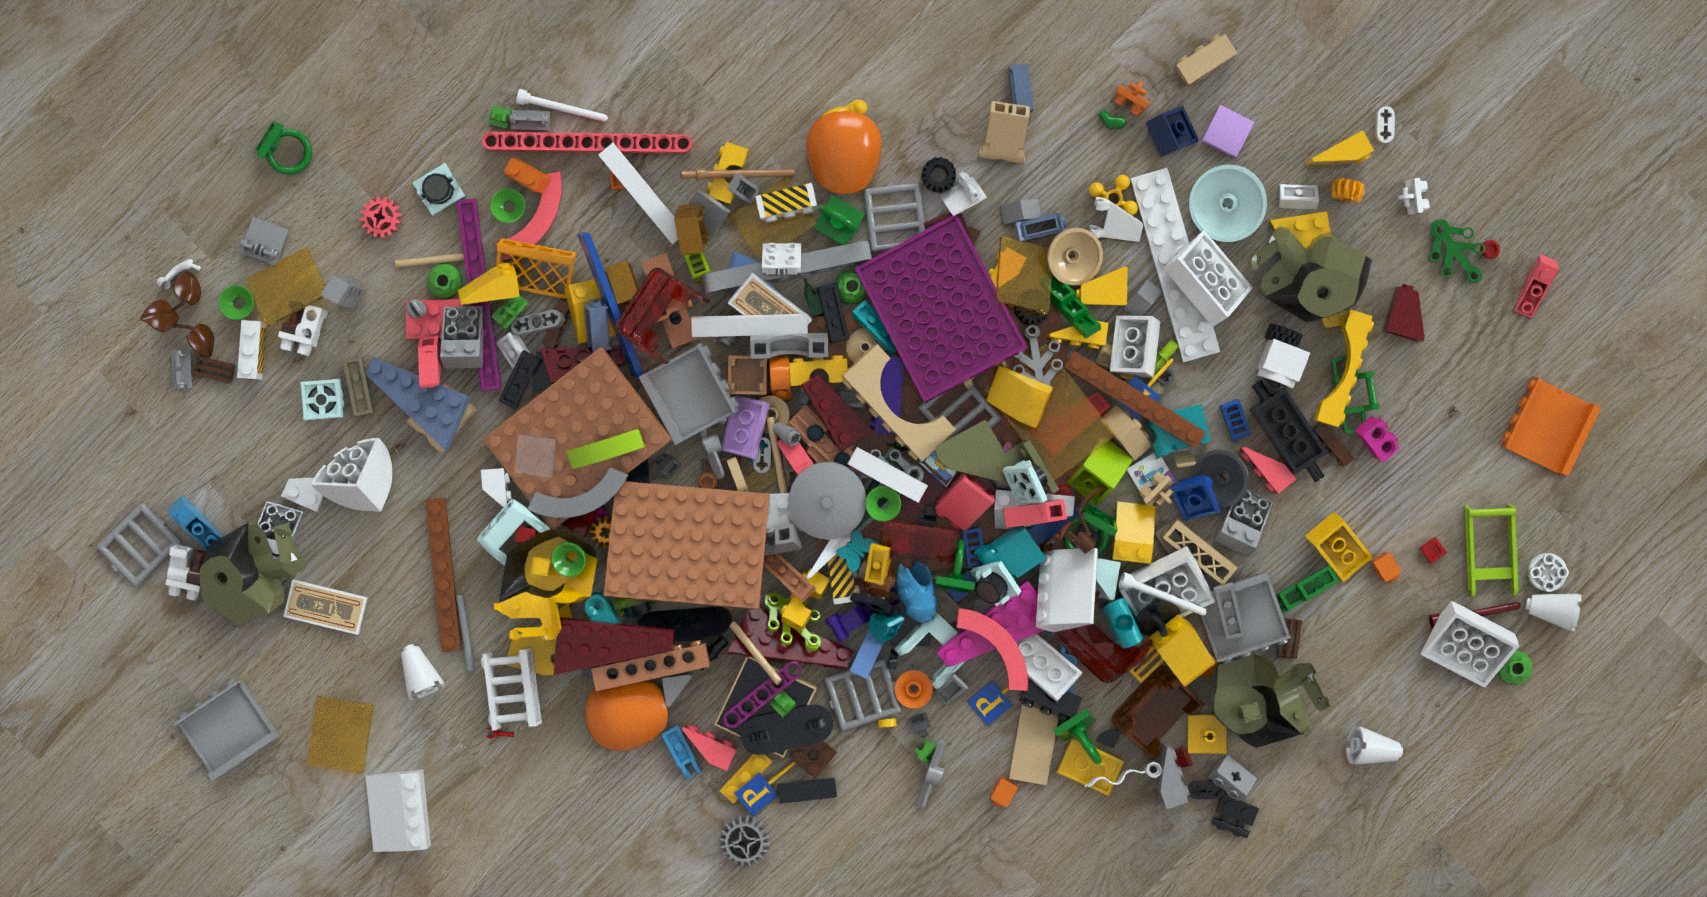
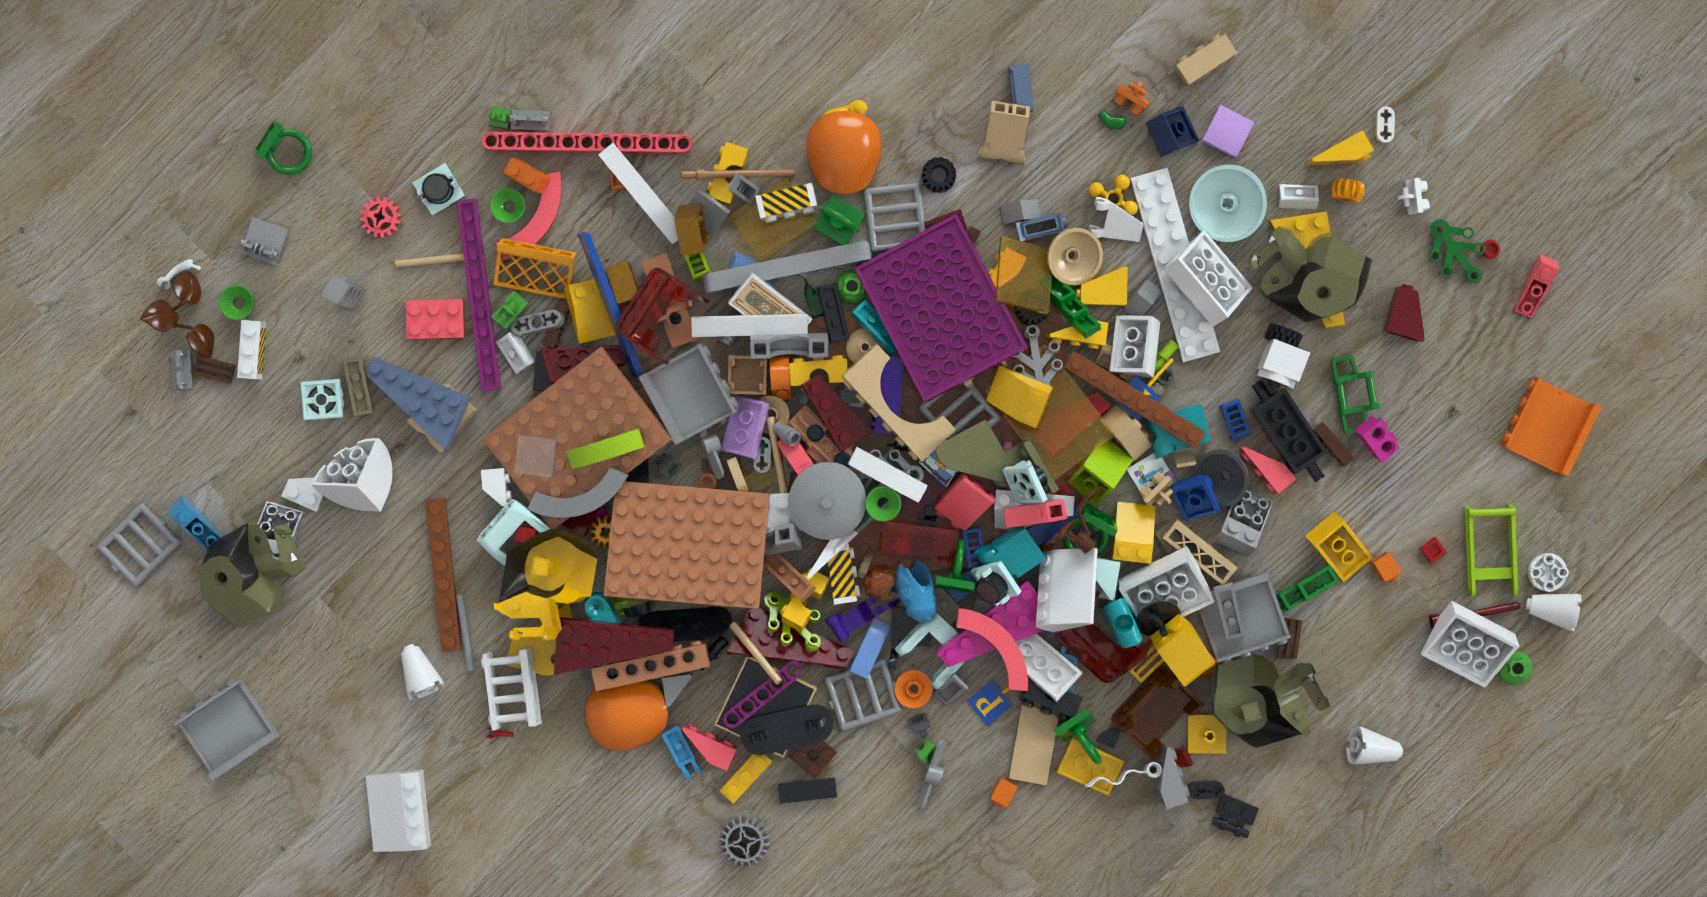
(180, 574): white hips -> none
(287, 286): clear yellow piece -> none
(303, 332): white hips -> none
(325, 607): tile -> none
(340, 734): clear yellow piece -> none
(416, 309): light grey arm -> none
(429, 361): coral slope -> none
(454, 284): bright green piece -> none
(462, 337): light grey slope -> none
(494, 284): yellow slope -> none
(519, 379): black tile -> none
(525, 98): white piece -> none
(563, 564): bright green piece -> none
(597, 324): sand blue window -> none
(757, 791): blue piece -> none
(781, 256): white hinge -> none
(782, 703): bright green tile -> none
(854, 550): teal piece -> none
(874, 604): black plate -> none
(877, 564): yellow slope -> none
(884, 627): teal slope -> none
(887, 723): yellow tile -> none
(963, 195): white hinge -> none
(1127, 581): white piece -> none
(1232, 777): light grey brick -> none
(1355, 330): yellow arch -> none

